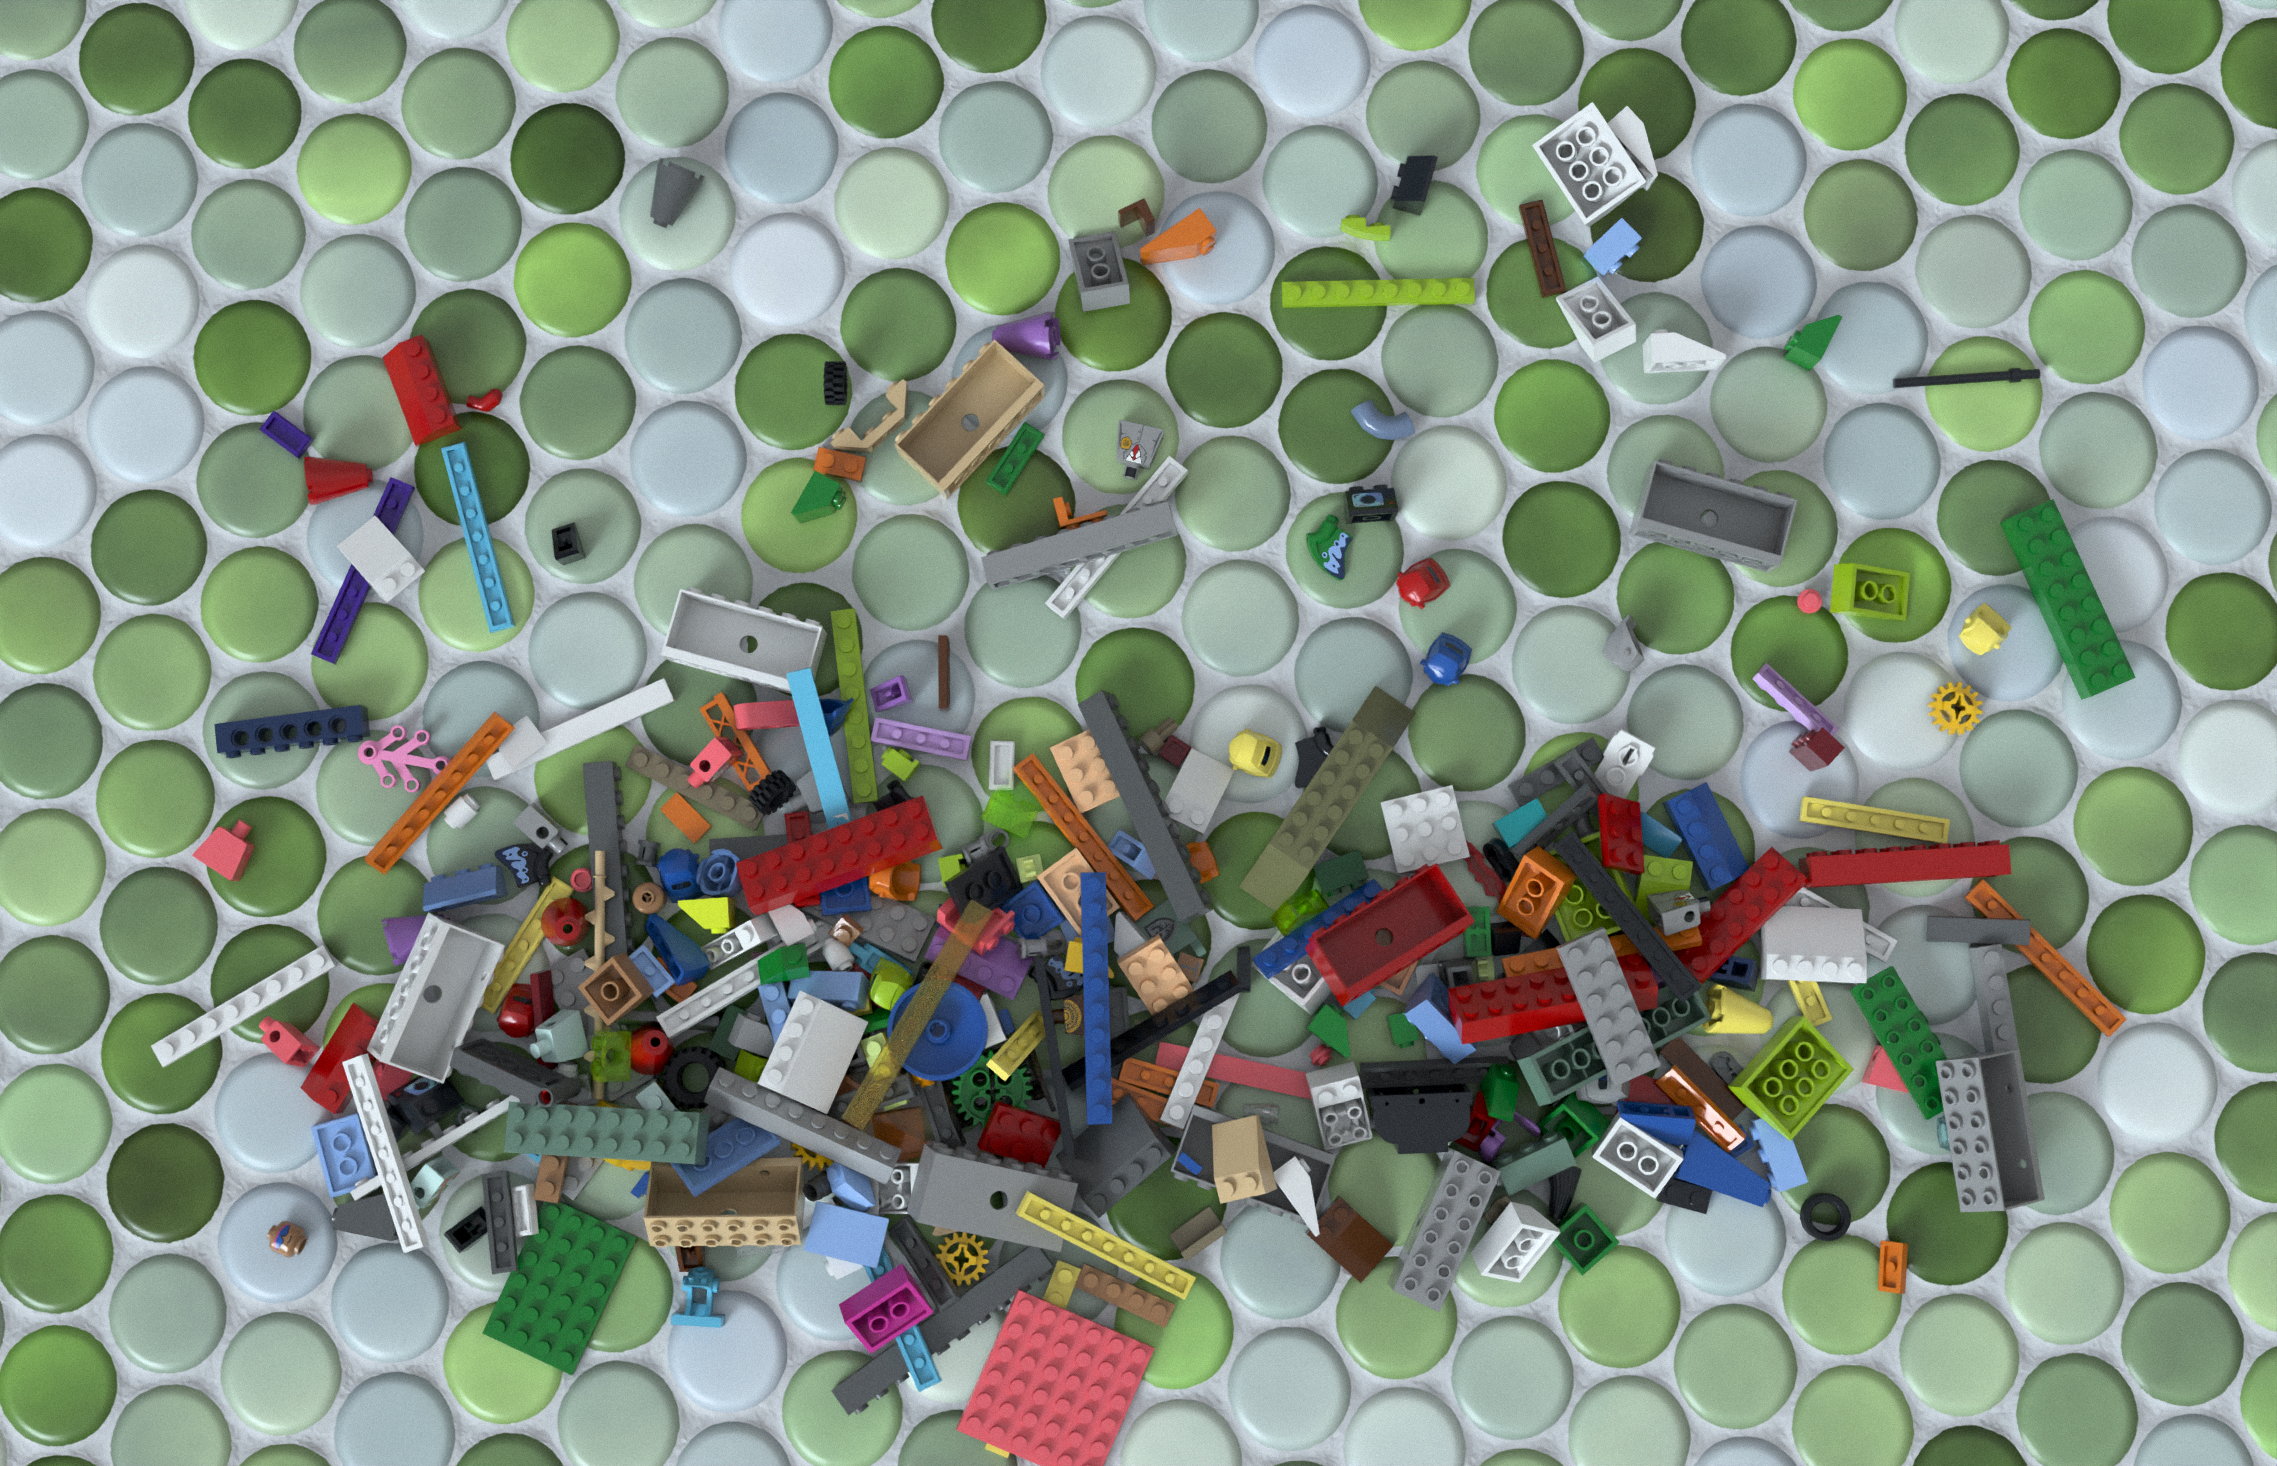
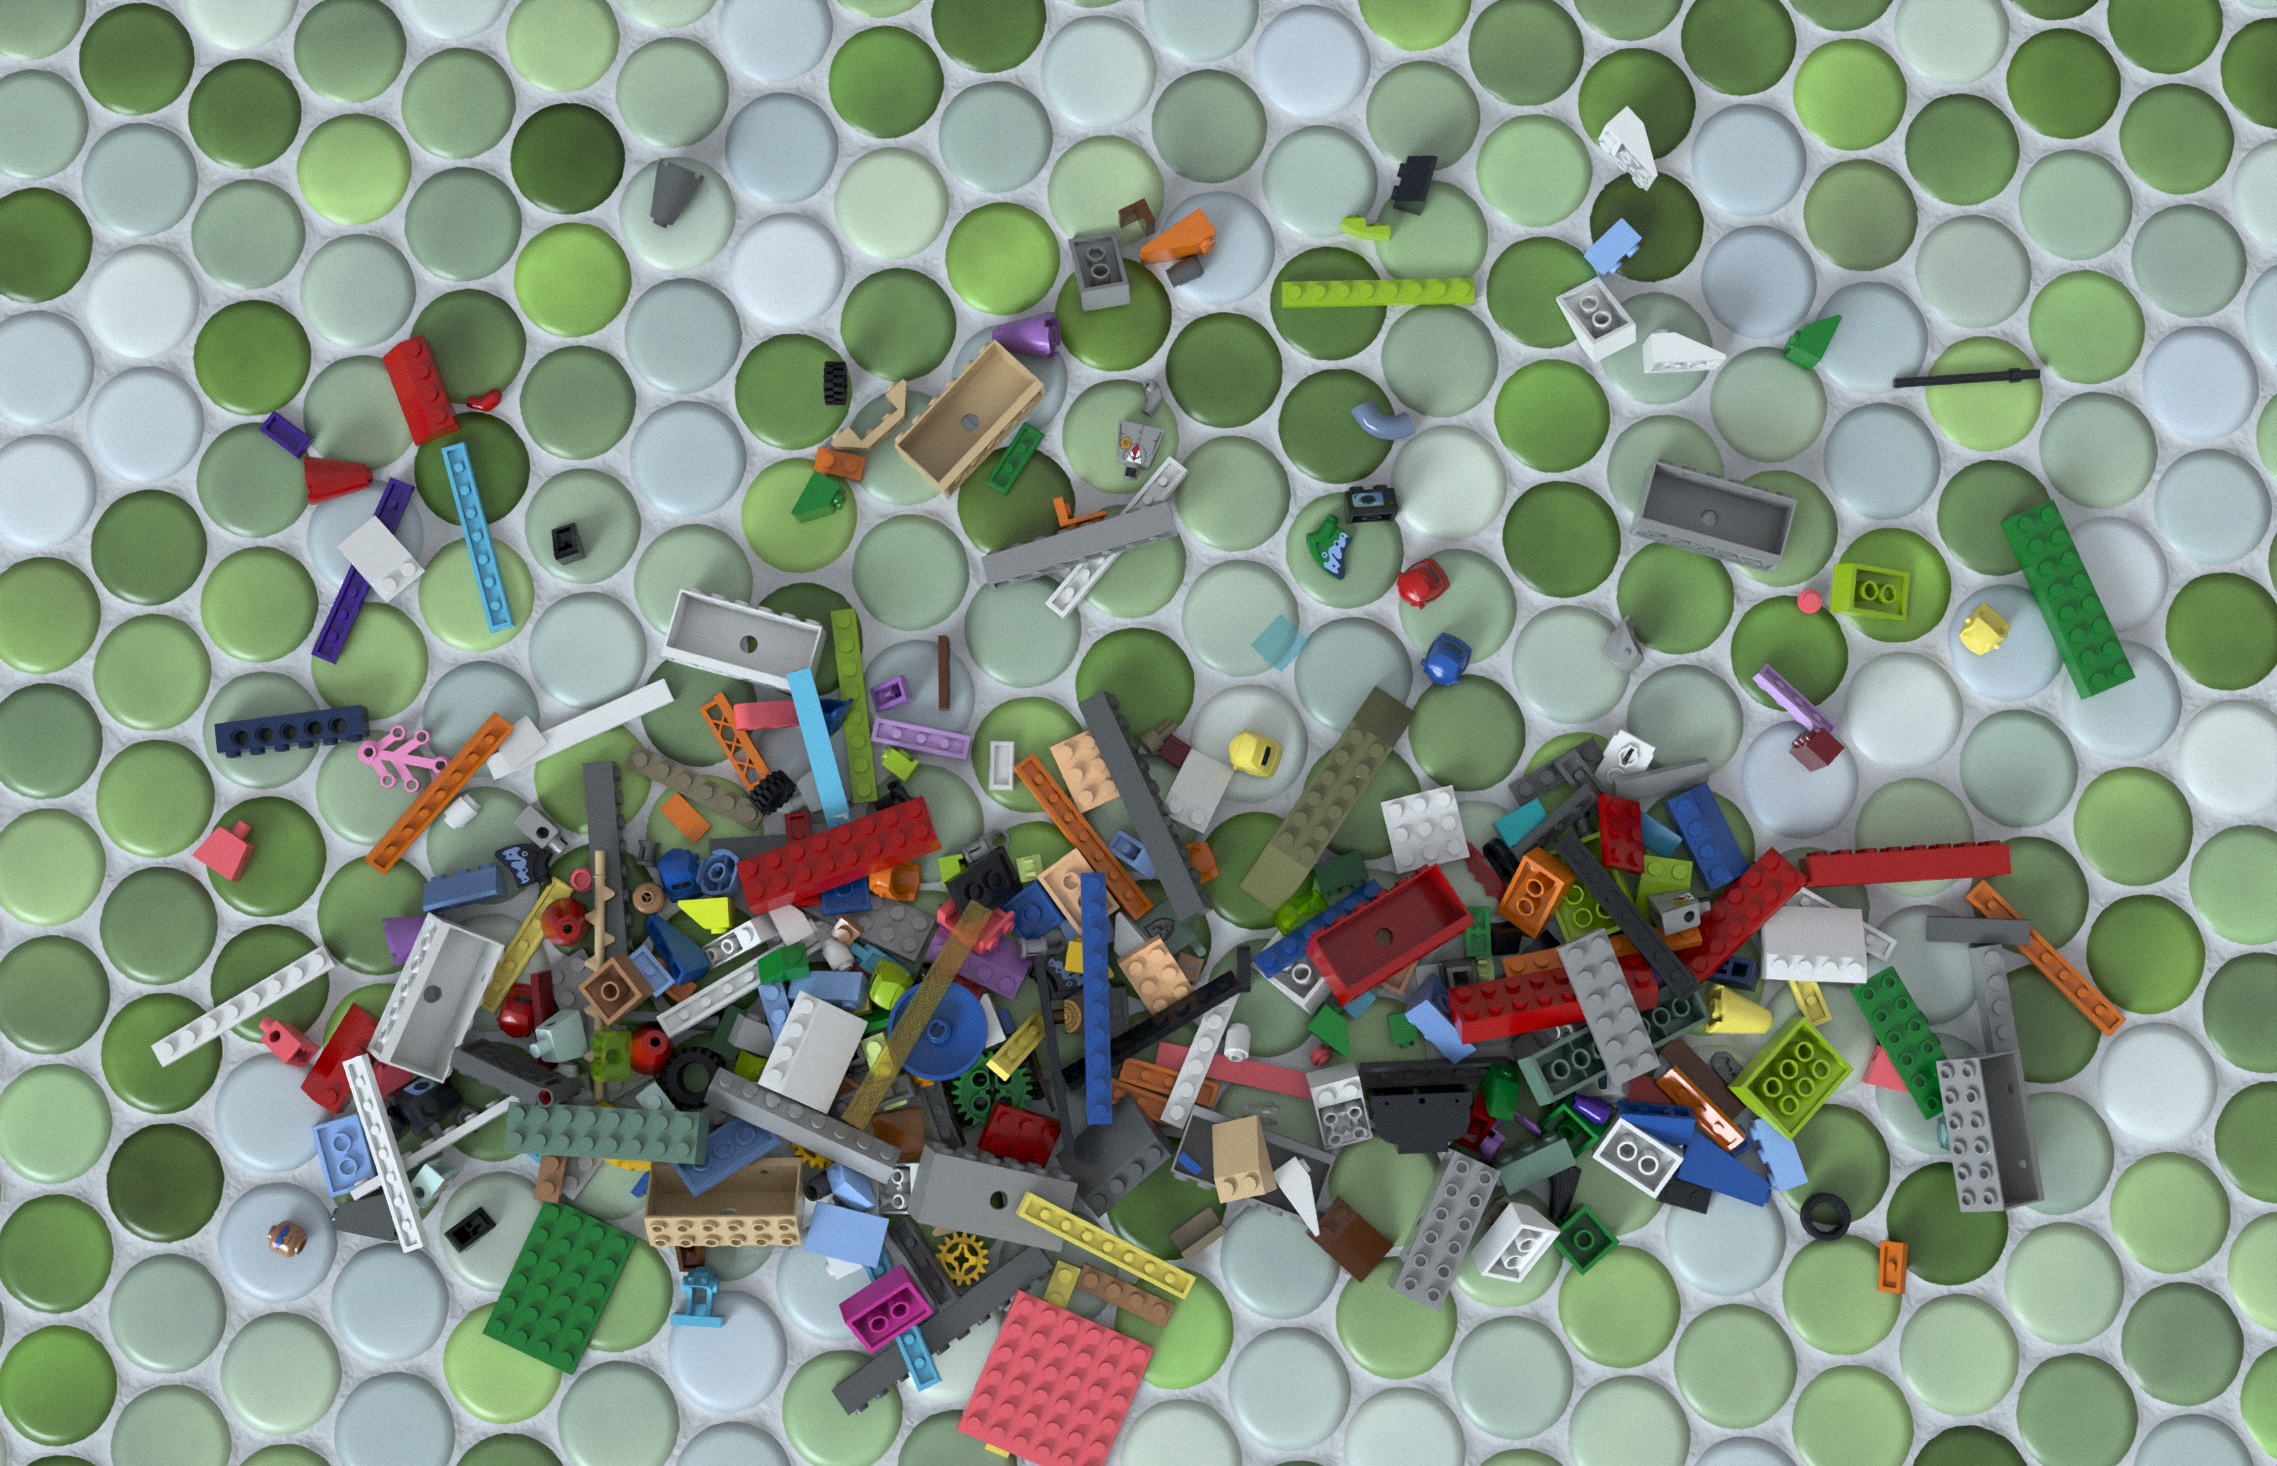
(500, 1222): dark grey plate -> none
(524, 1210): white plate -> none
(720, 754): coral torso -> none
(1010, 815): clear neon green brick -> none
(1153, 395): none -> light grey arm
(1185, 271): none -> dark grey piece
(1237, 1042): none -> white brick
(1280, 643): none -> clear light blue piece
(1312, 754): black arm -> none
(1542, 248): reddish brown tile -> none
(1589, 164): white slope -> none
(1593, 1108): none -> dark purple cone
(1662, 779): none -> light grey tile
(1874, 820): light yellow plate -> none
(1952, 718): yellow gear -> none

